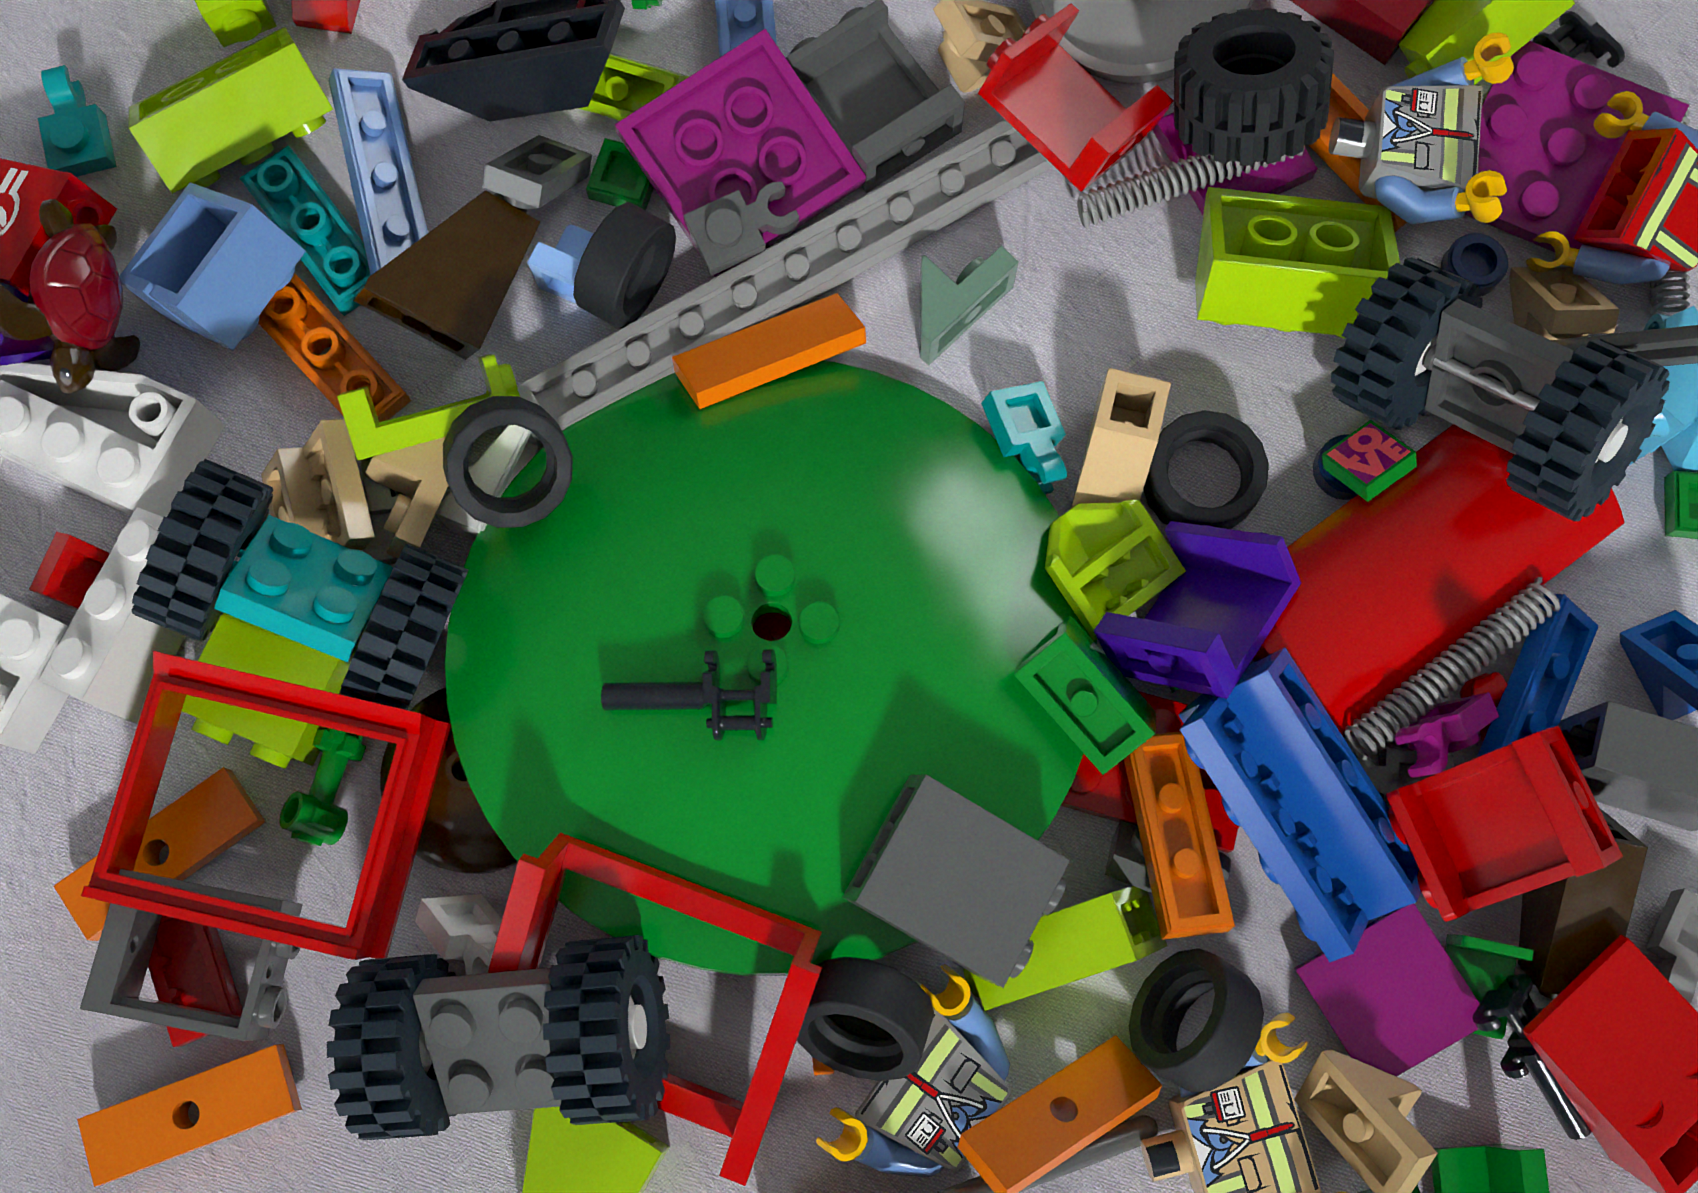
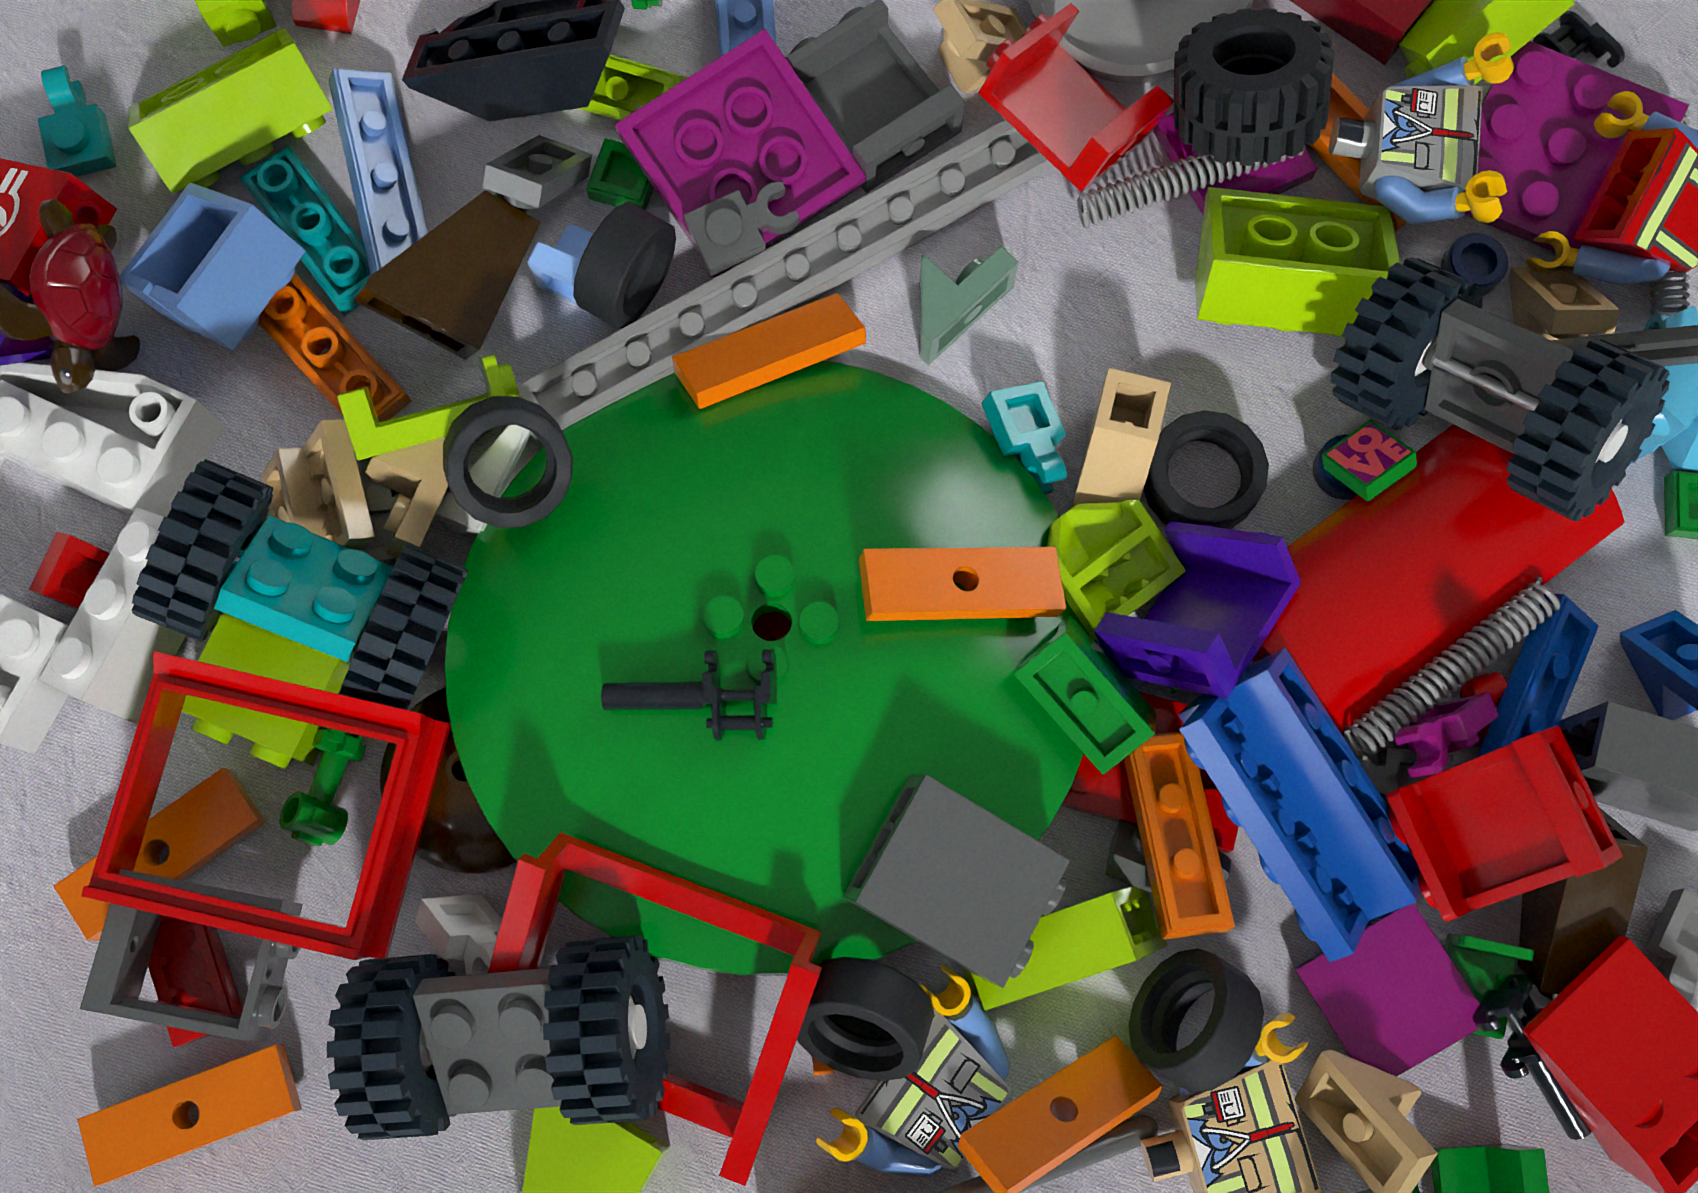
(996, 581): none -> orange tile

